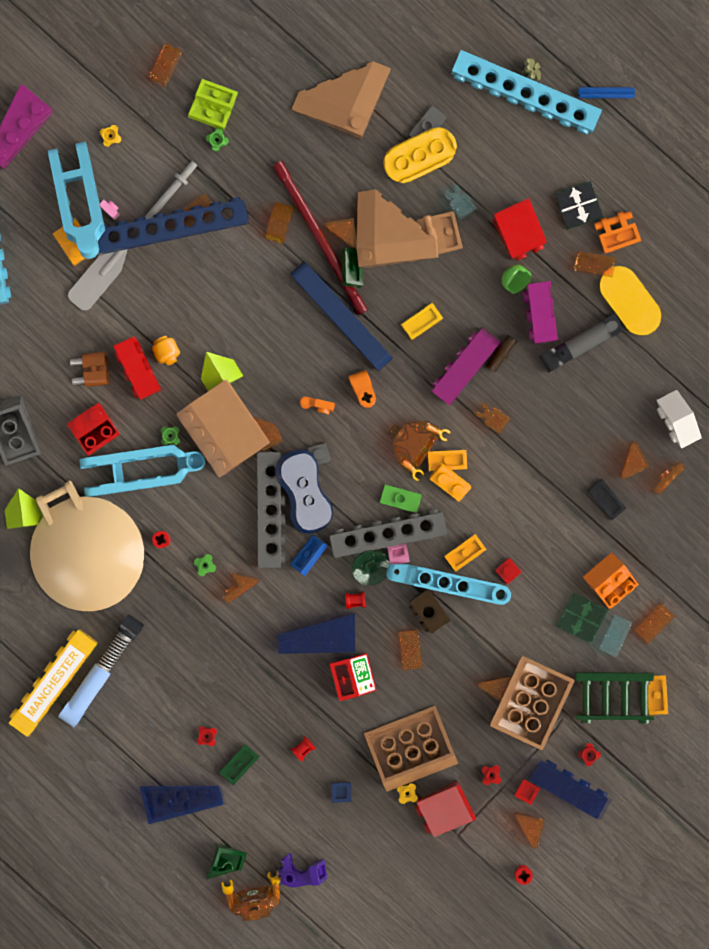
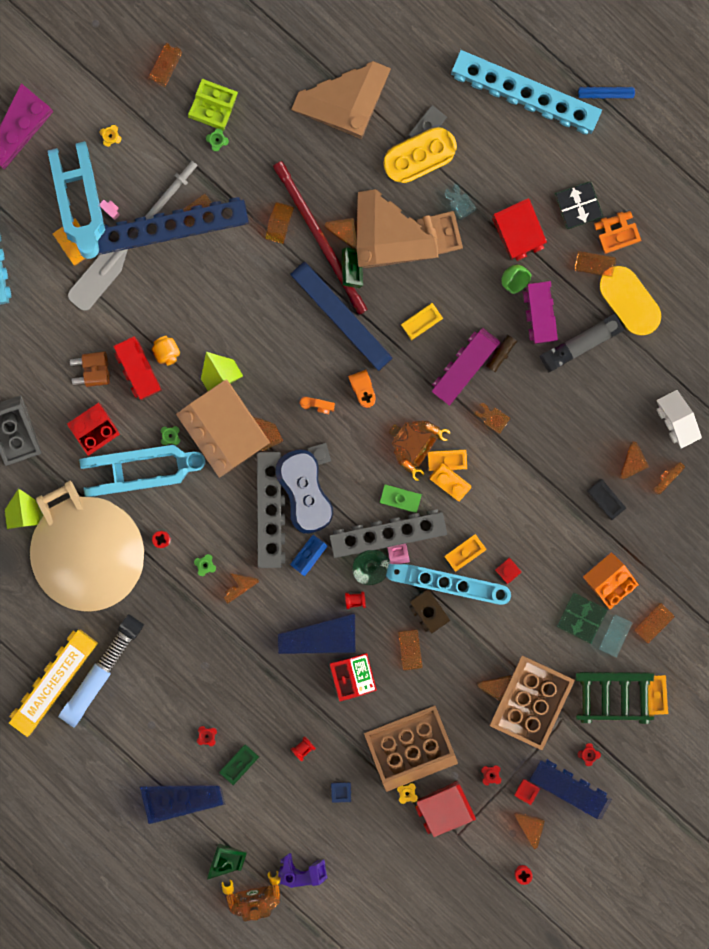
(531, 70): olive plant -> none

